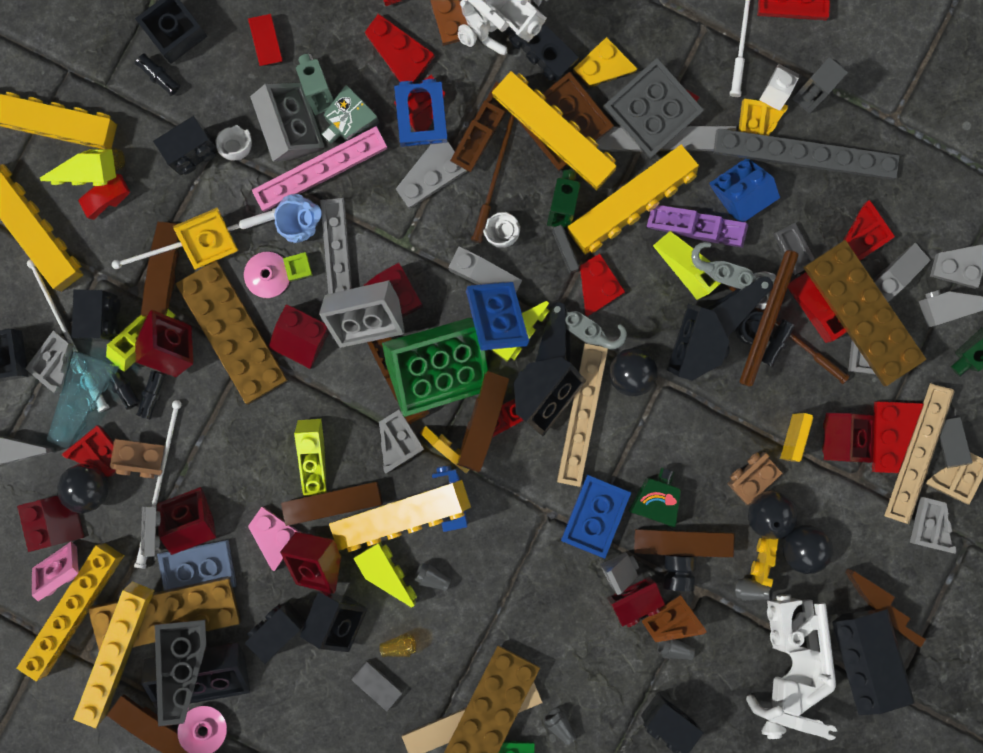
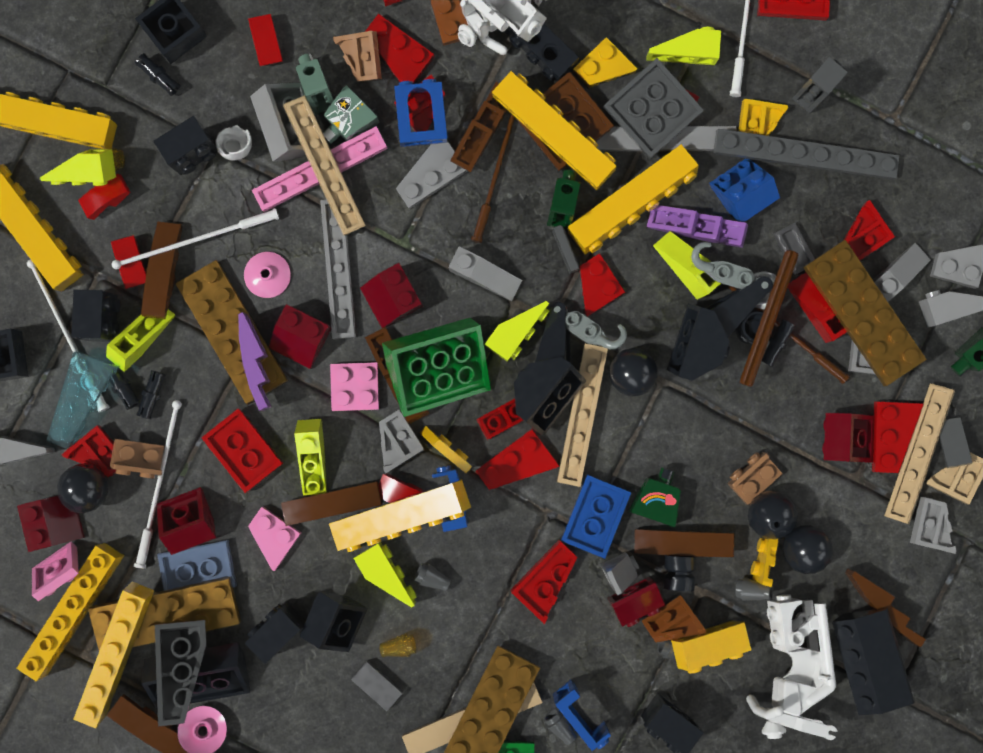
(52, 362): light grey wing -> none
(134, 272): none -> red slope
(149, 541): light grey plate -> none
(164, 344): dark red slope -> none
(205, 238): yellow tile -> none
(242, 450): none -> red plate
(252, 352): none -> medium lavender slope
(296, 218): light blue hair -> none
(297, 267): lime plate -> none
(312, 561): dark red slope -> none
(324, 165): none -> tan tile
(354, 386): none -> bright pink plate
(361, 54): none -> medium nougat wing
(363, 314): light grey slope -> none
(394, 489): none -> red slope
(483, 421): reddish brown slope -> none
(497, 316): blue plate -> none
(502, 229): white hair -> none
(518, 461): none -> red wing
(544, 580): none -> red wing
(563, 699): none -> blue panel
(695, 47): none -> neon yellow slope
(719, 643): none -> yellow brick
(779, 87): white slope -> none
(796, 437): yellow tile -> none

